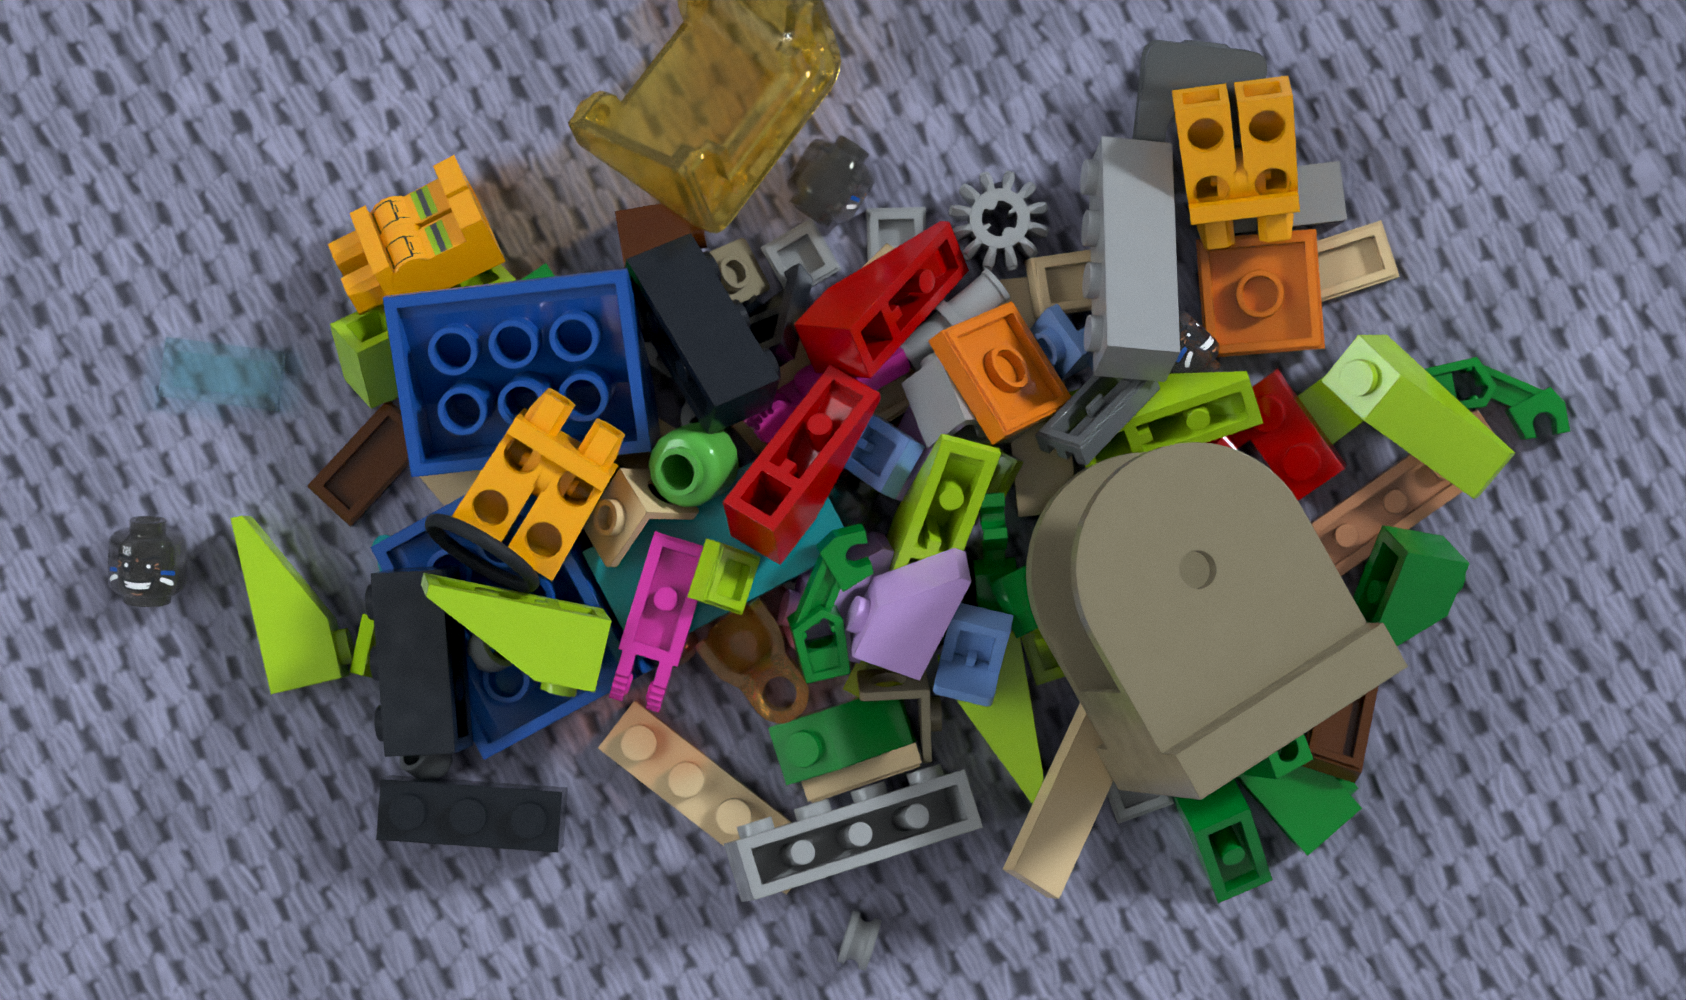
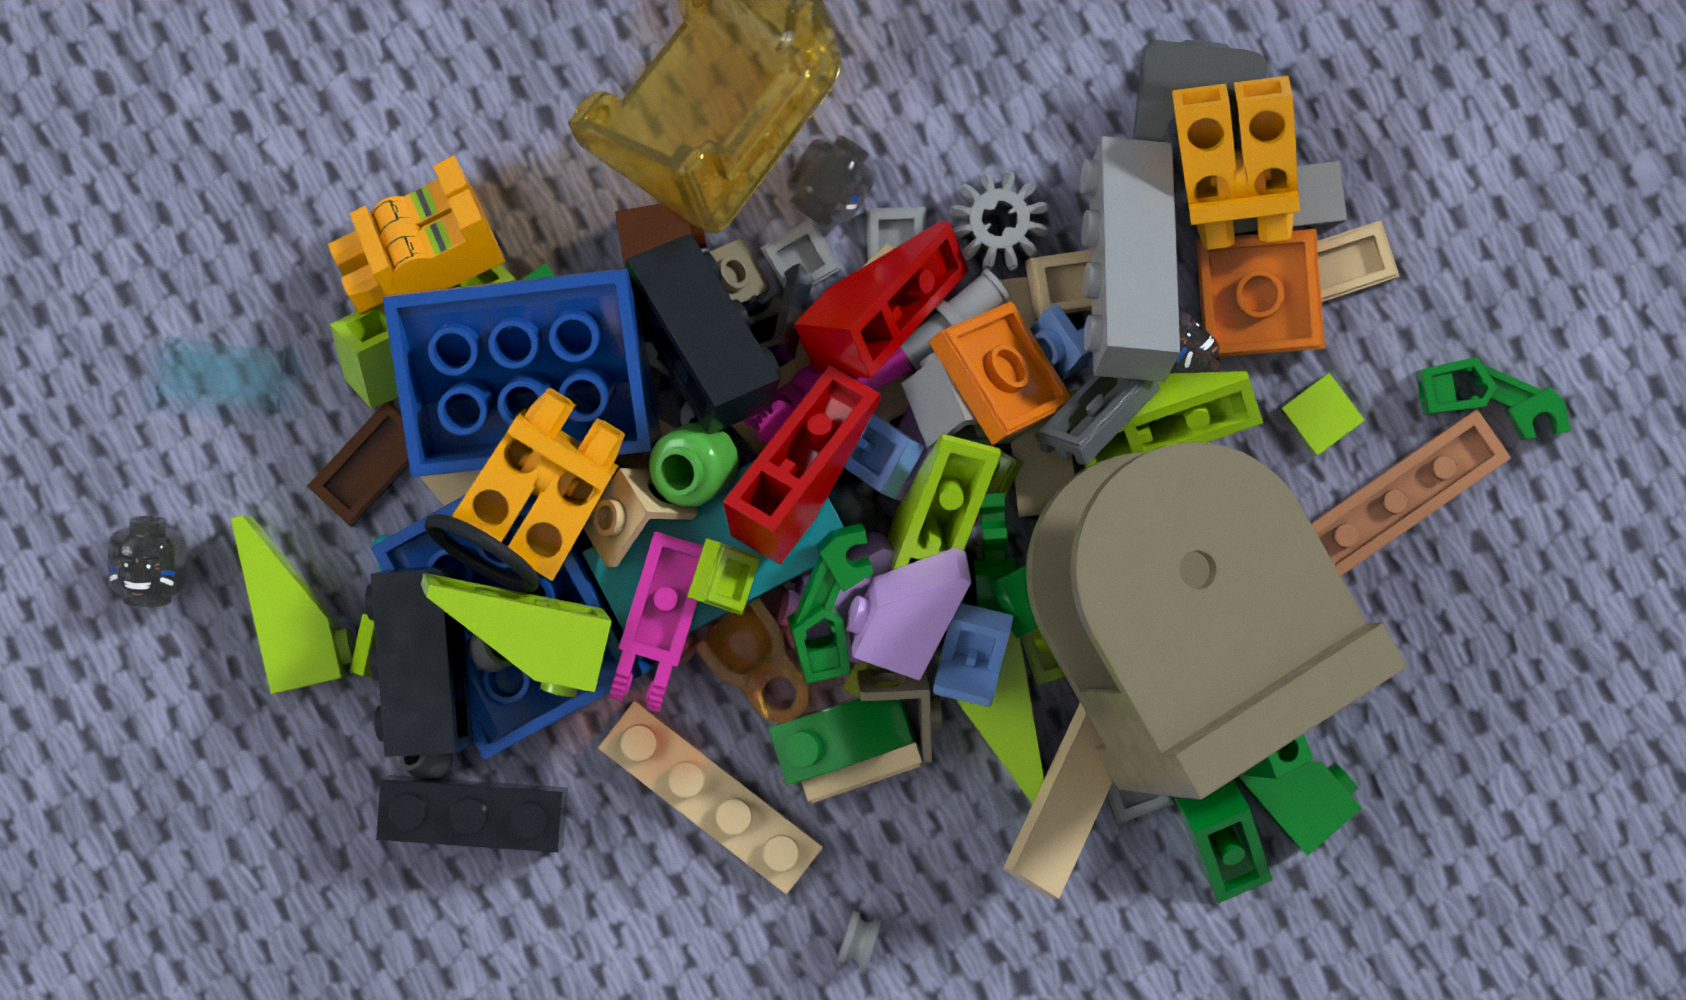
(853, 835): light grey brick -> none
(1288, 438): red plate -> none
(1342, 739): reddish brown tile -> none
(1409, 581): green slope -> none
(1417, 413): lime slope -> none

